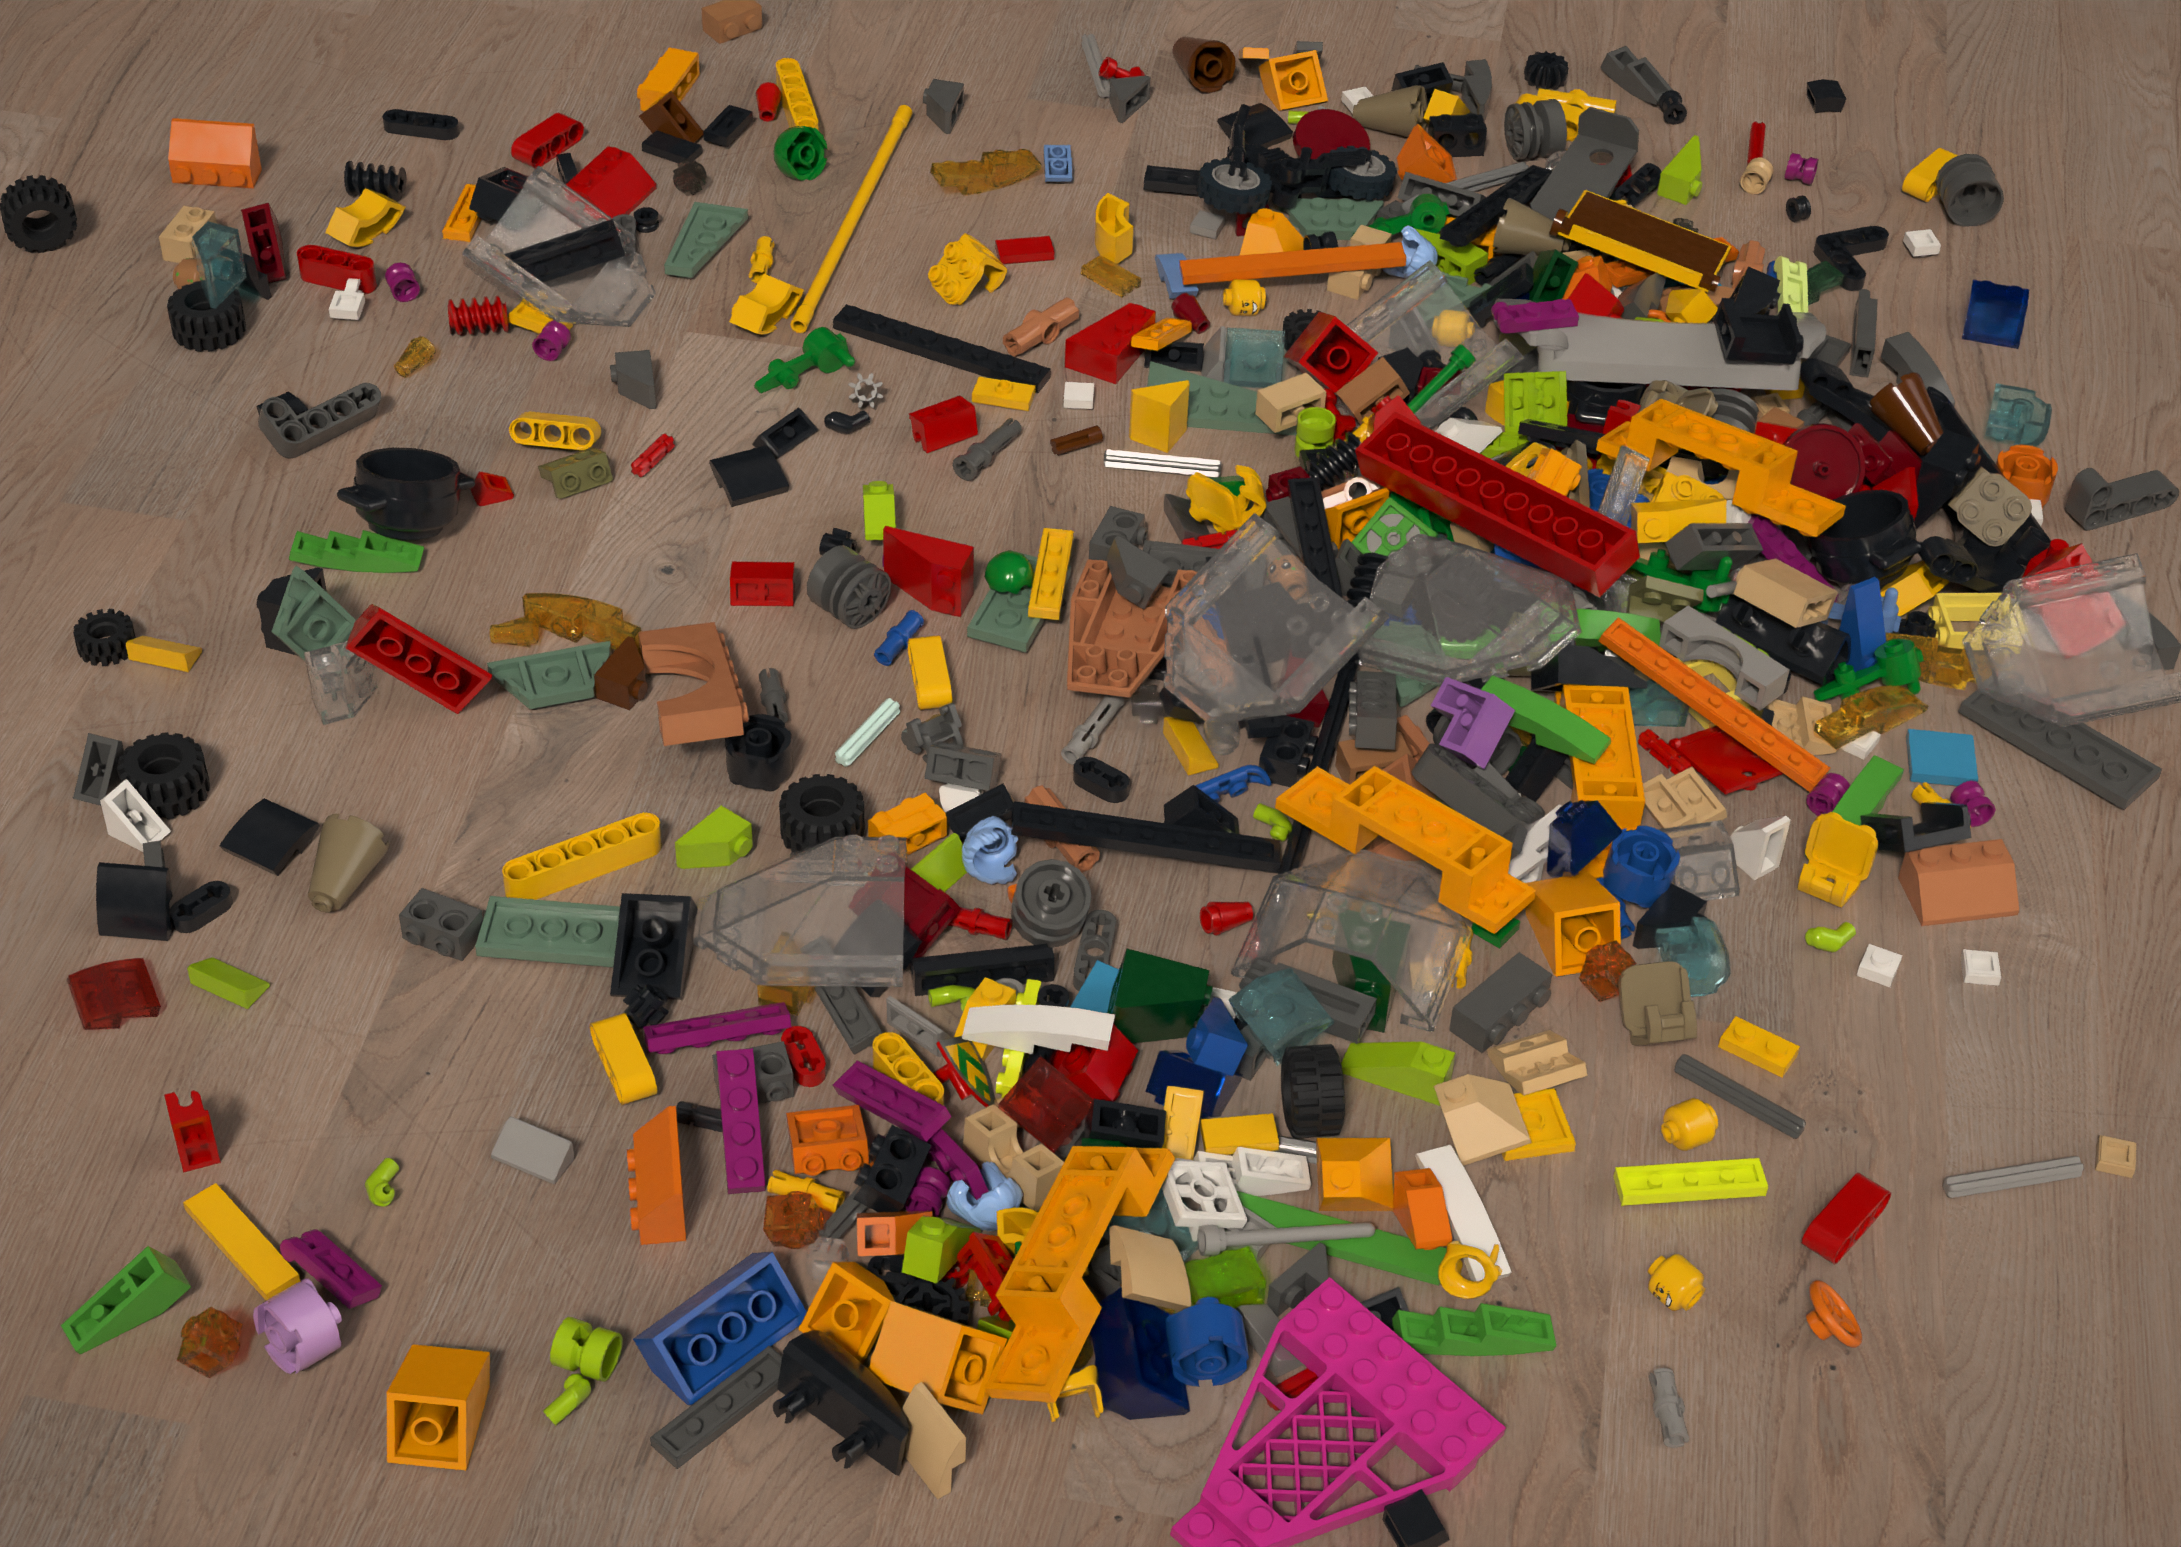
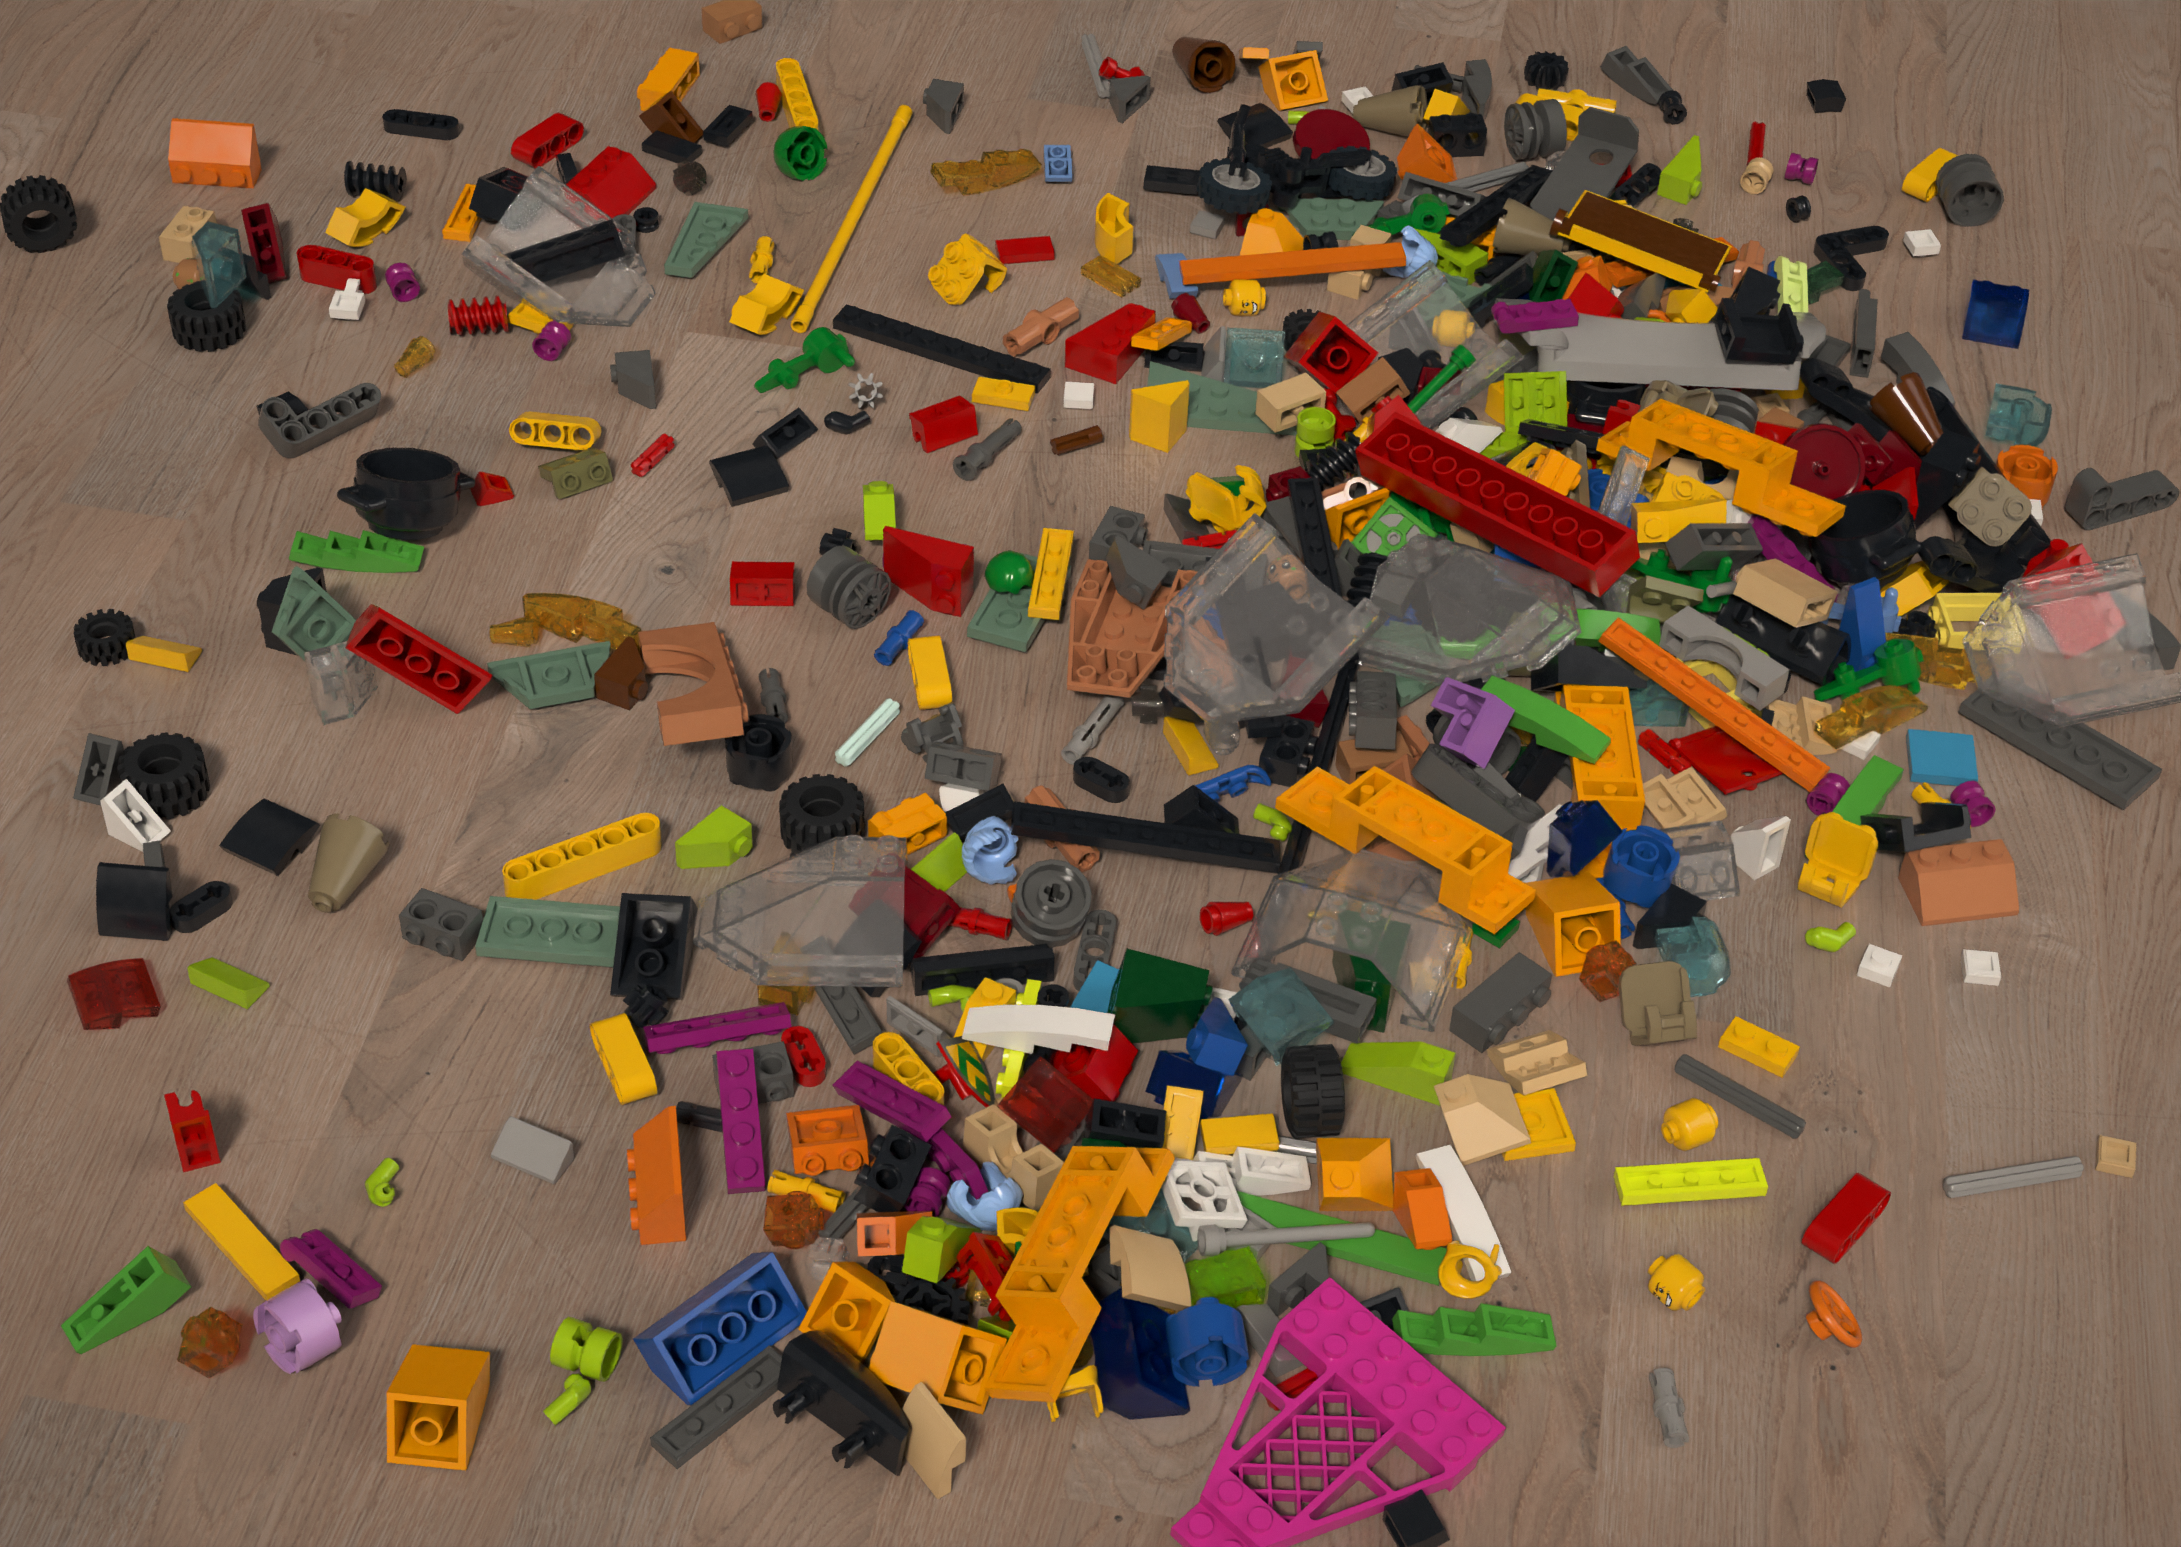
(1161, 463): axle -> none

